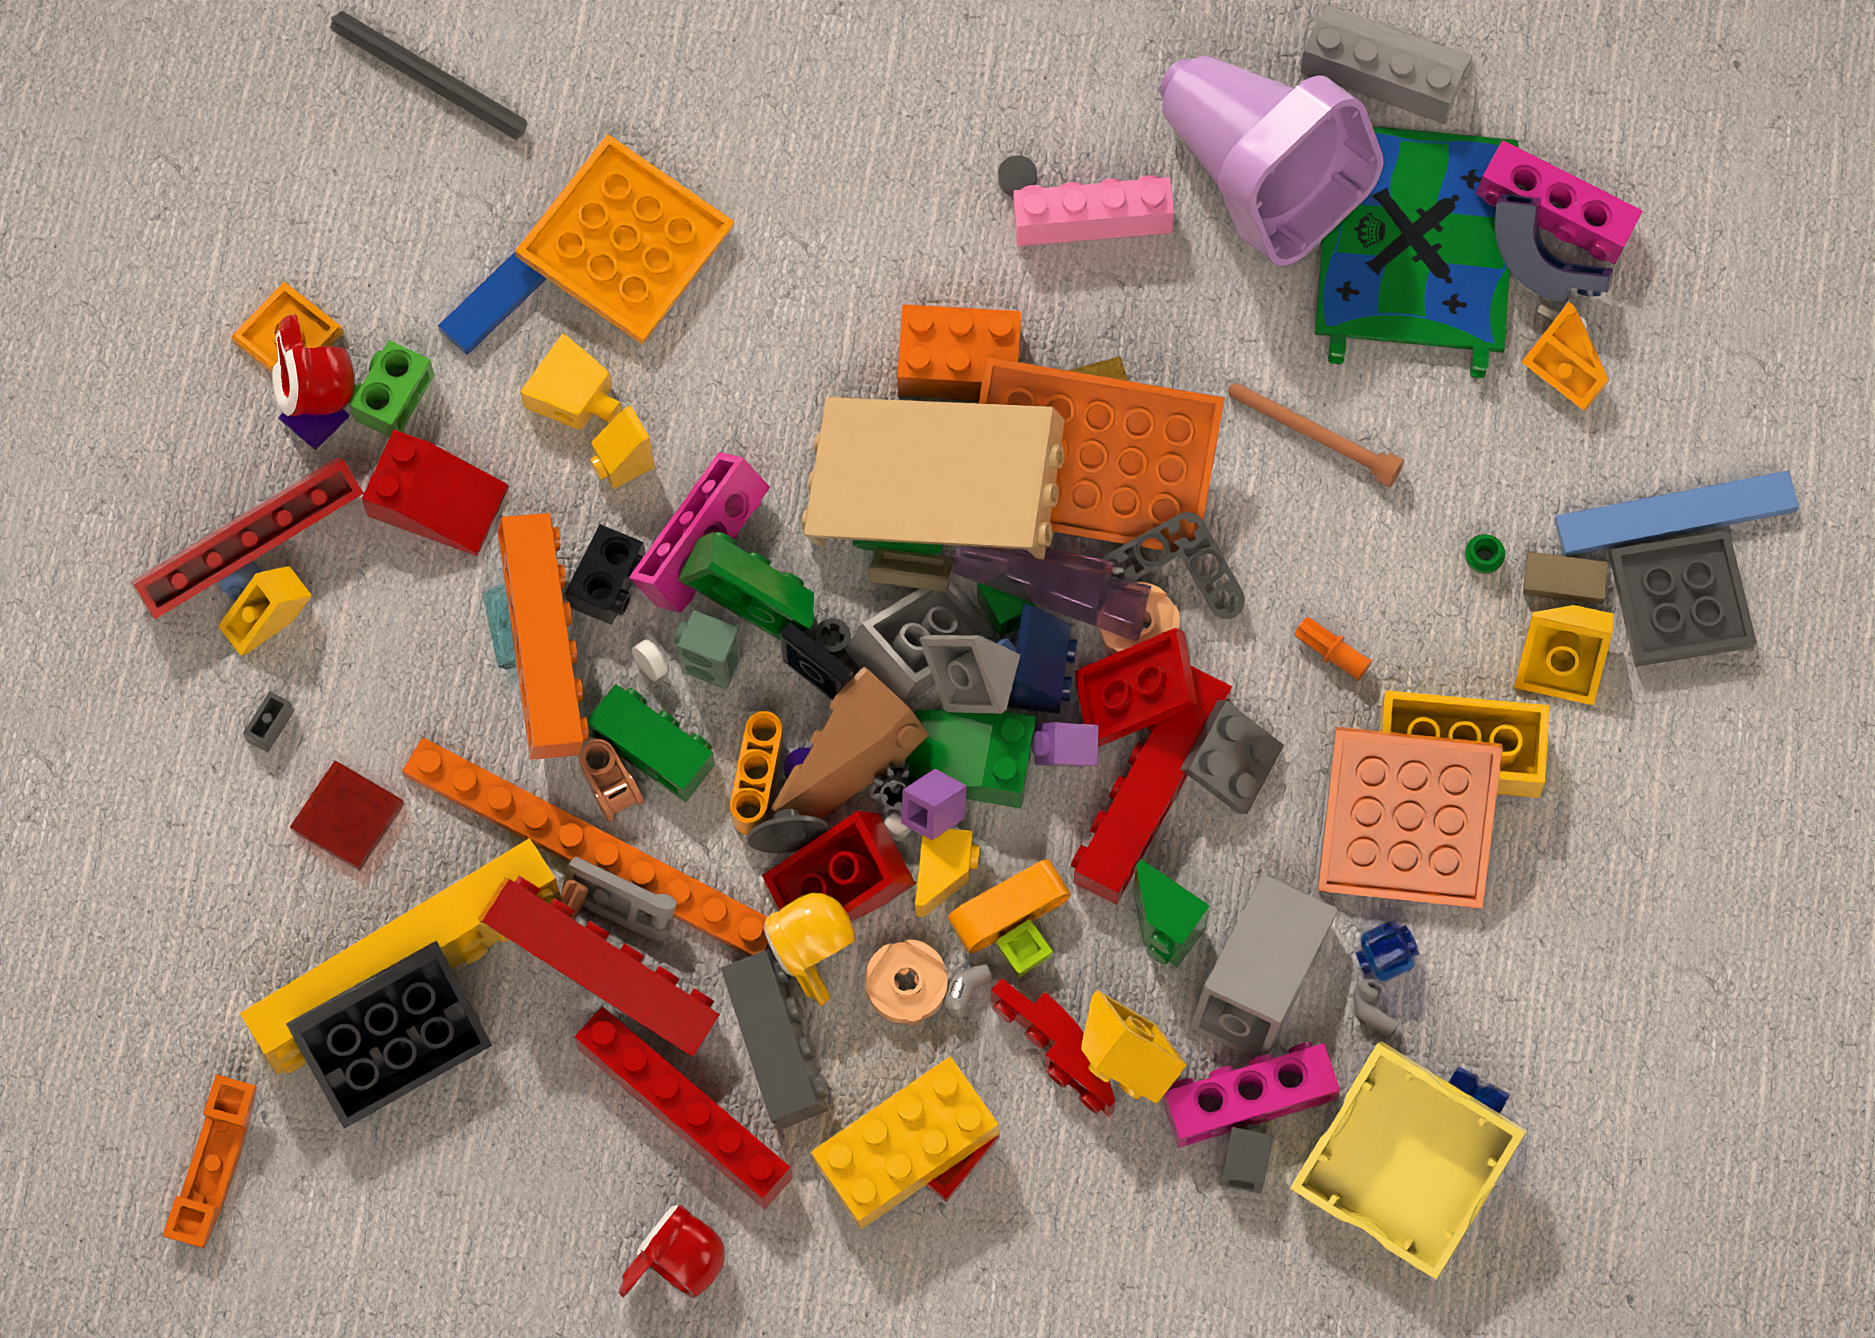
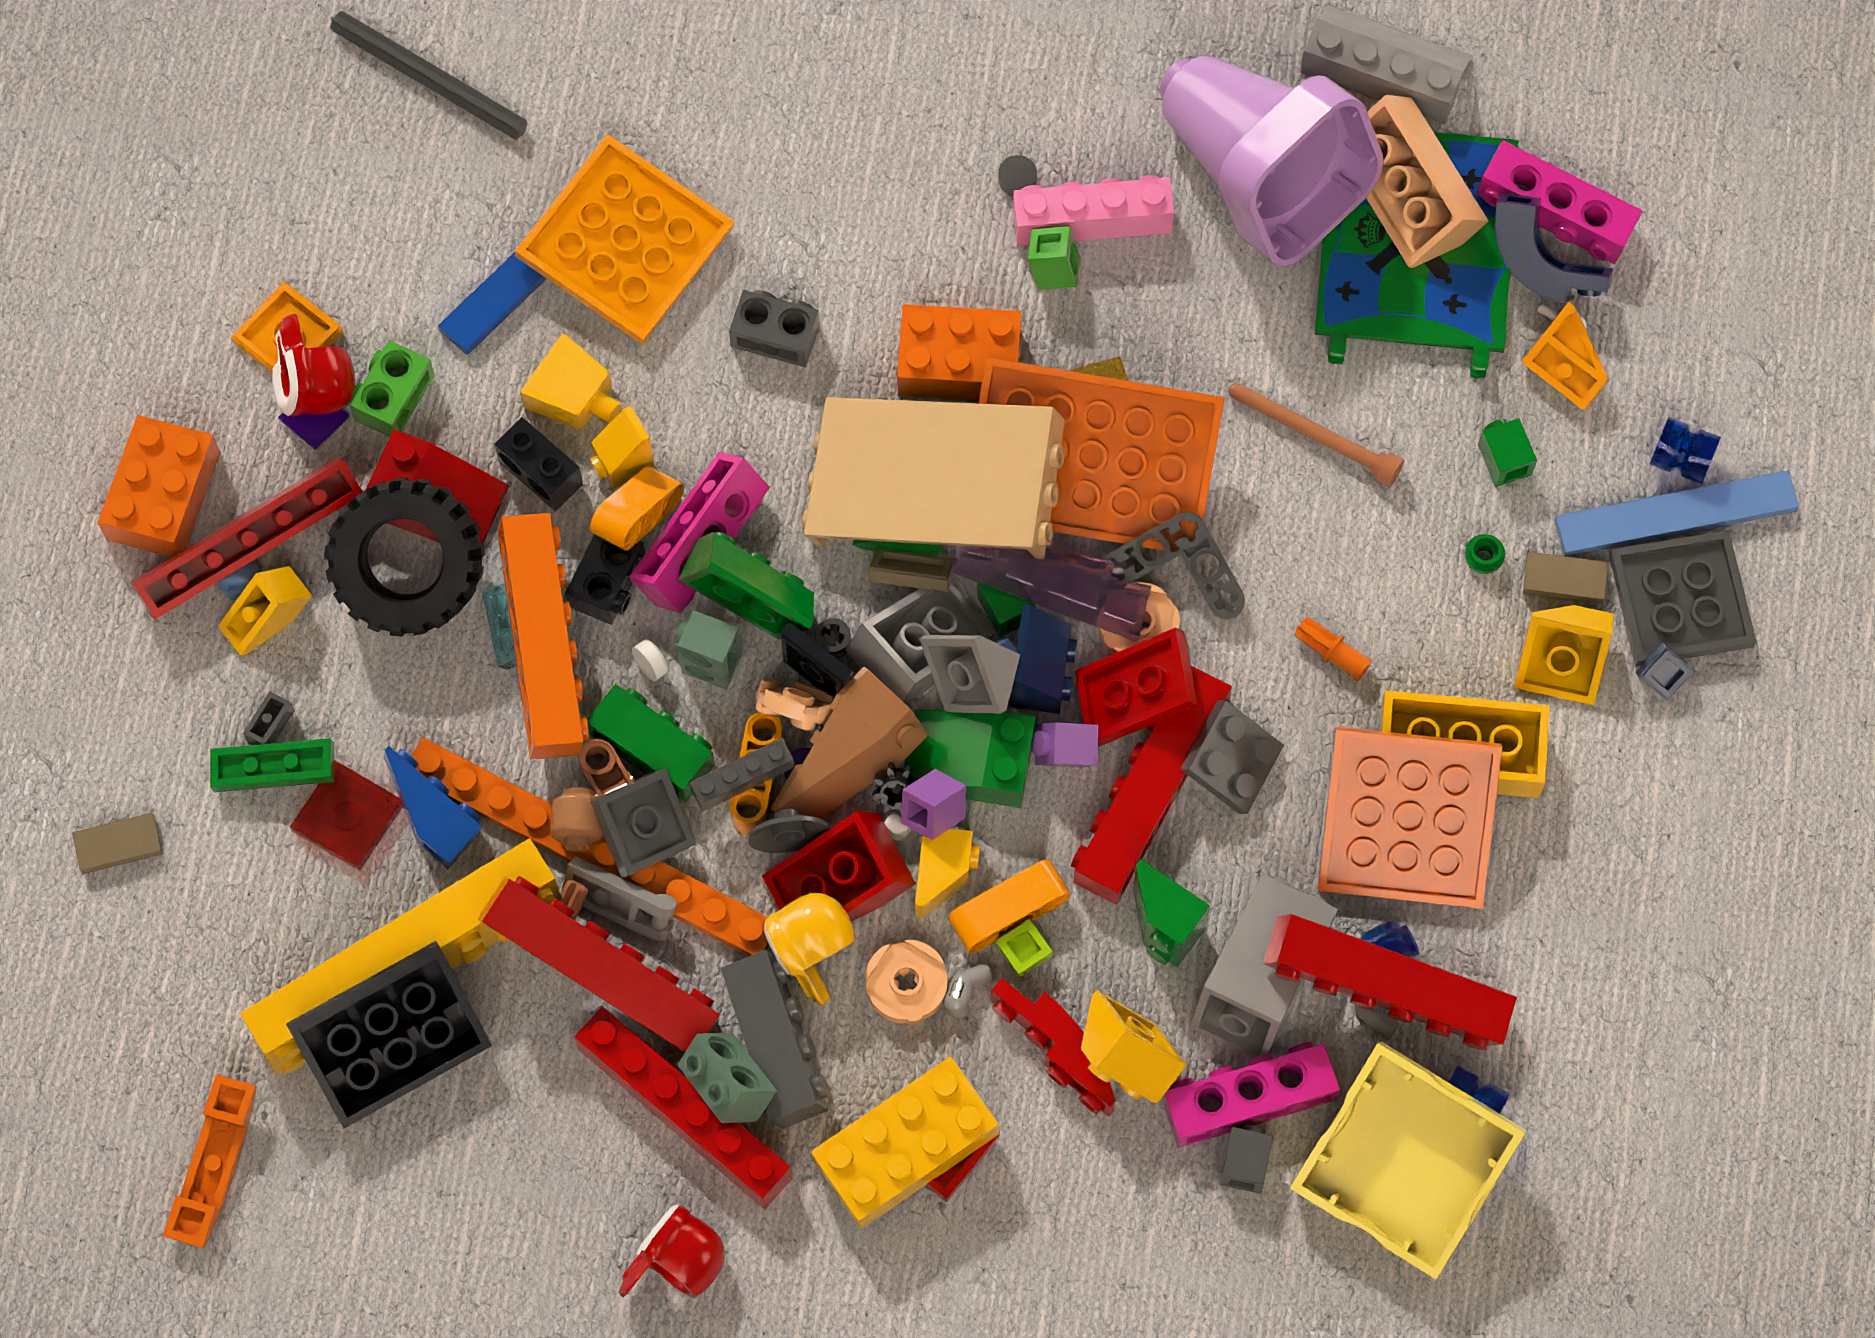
(117, 843): none -> dark tan tile
(159, 487): none -> orange brick
(272, 765): none -> green plate
(366, 595): none -> black tyre
(434, 818): none -> blue slope
(538, 464): none -> black brick
(574, 819): none -> medium nougat head
(636, 508): none -> light orange beam
(643, 822): none -> dark grey plate
(727, 1077): none -> sand green brick
(742, 774): none -> dark grey piece
(770, 337): none -> dark grey brick
(801, 702): none -> light nougat plate
(1053, 258): none -> bright green brick
(1390, 981): none -> red brick
(1419, 188): none -> light nougat slope
(1507, 451): none -> green brick
(1665, 671): none -> tile
(1685, 450): none -> clear blue wheel

